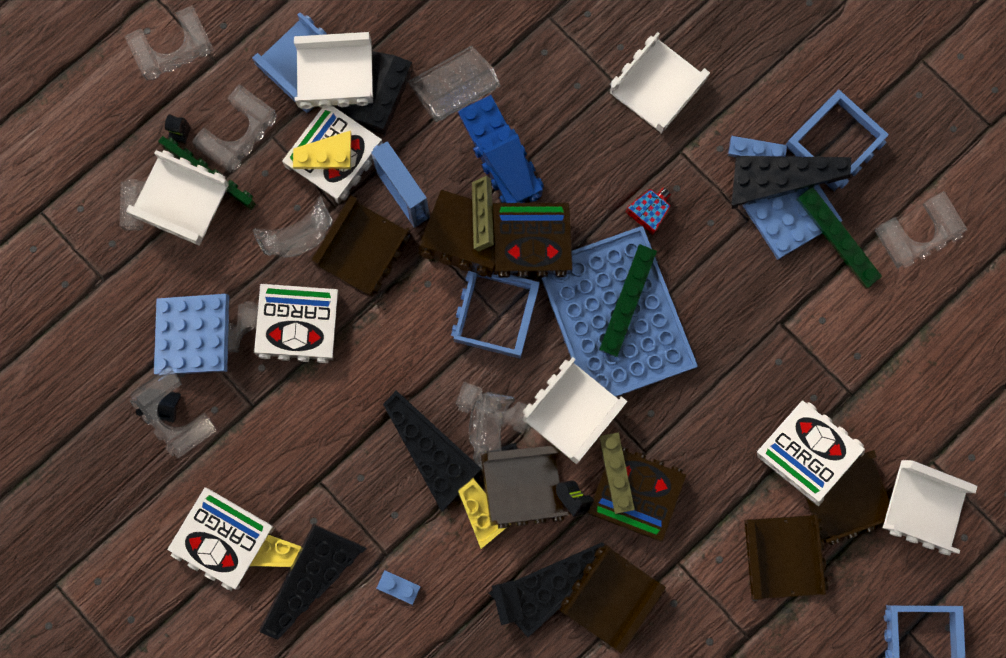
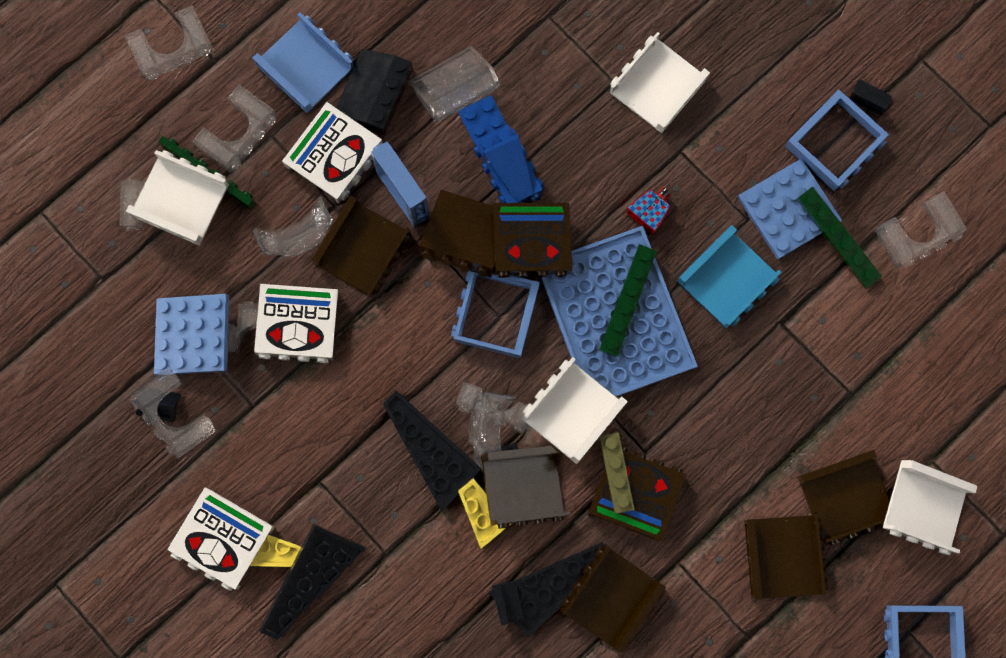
(177, 128): black leg -> none
(325, 154): light yellow wing -> none
(334, 70): white panel -> none
(398, 587): medium blue plate -> none
(482, 213): olive plate -> none
(573, 498): black leg -> none
(728, 278): none -> dark azure panel
(750, 147): medium blue plate -> none
(781, 175): black wing -> none
(810, 451): white panel -> none
(870, 97): none -> black panel

